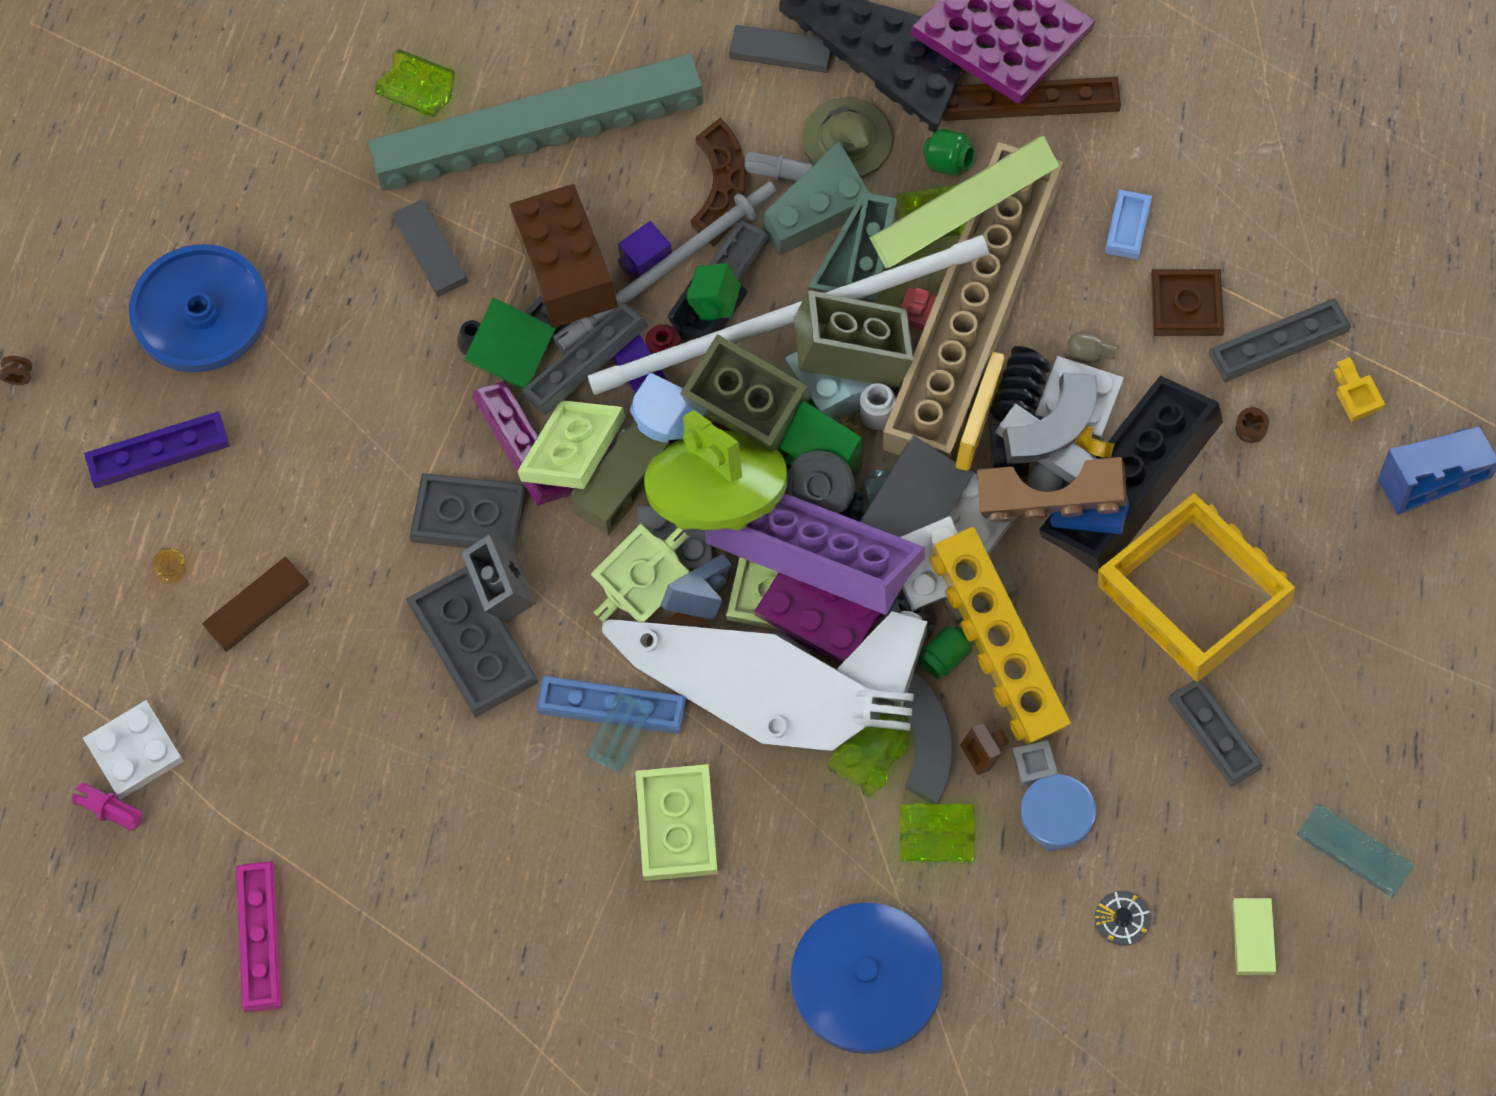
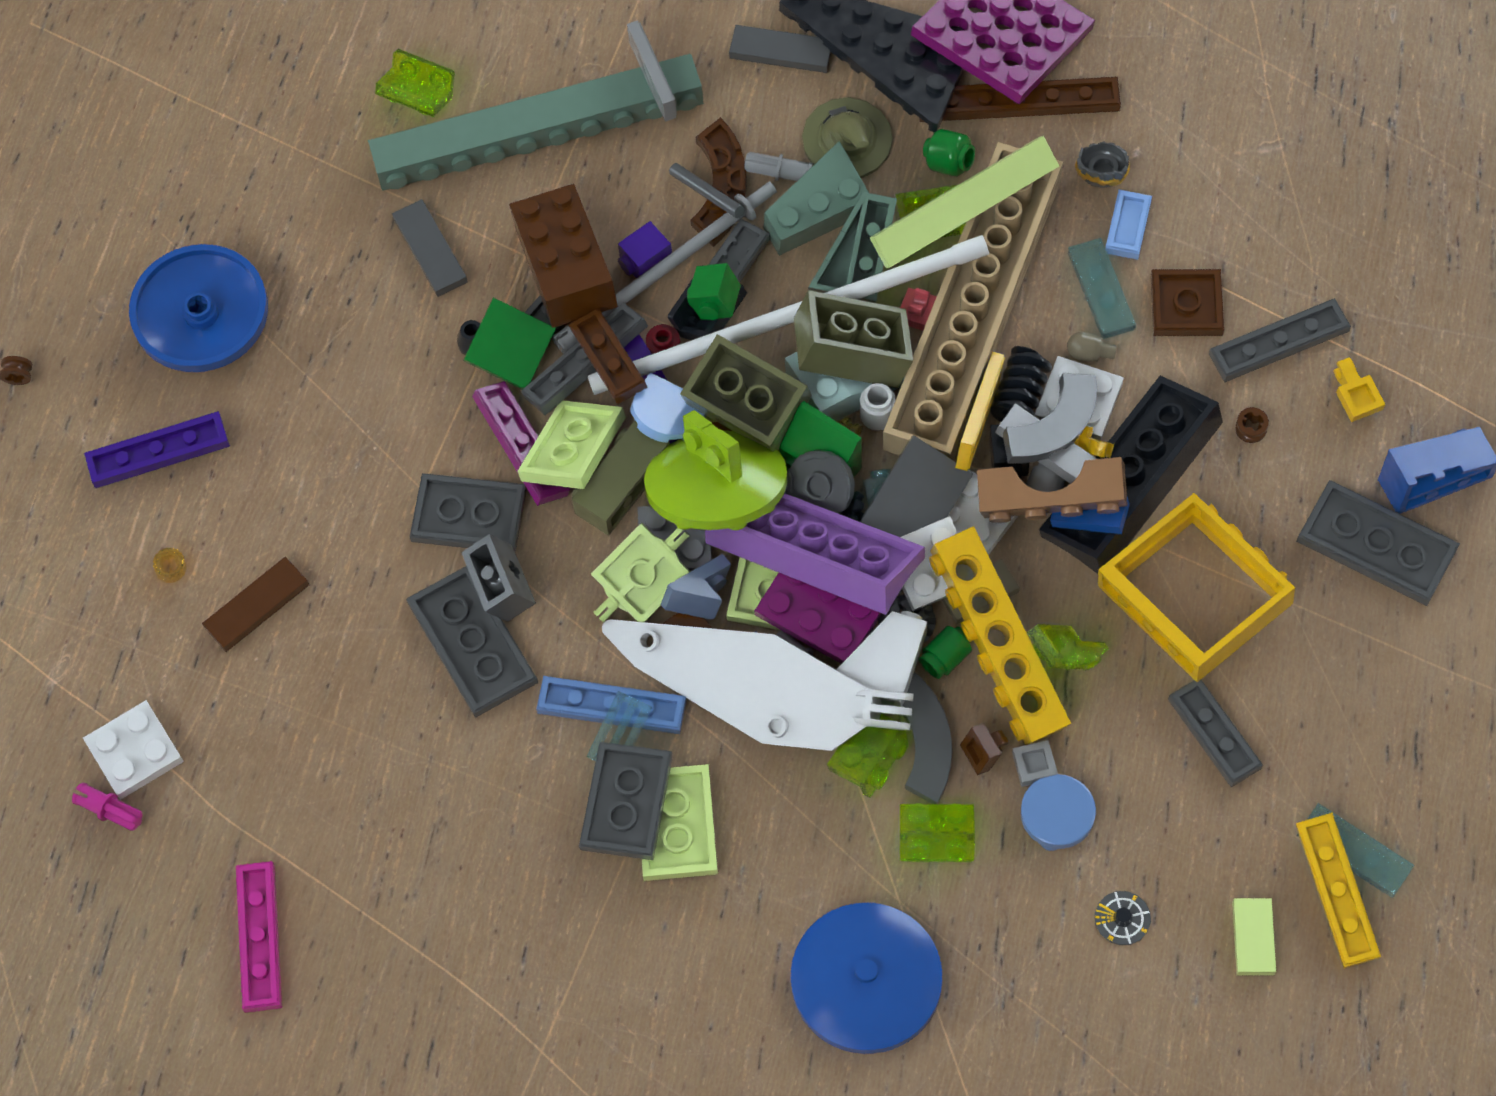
(607, 356): none -> reddish brown tile
(626, 801): none -> dark grey tile
(652, 70): none -> light grey tile
(706, 190): none -> dark grey bar
(1064, 649): none -> clear neon green bracket
(1101, 288): none -> clear light blue tile
(1103, 164): none -> dark grey hair
(1338, 890): none -> yellow tile
(1378, 542): none -> dark grey tile

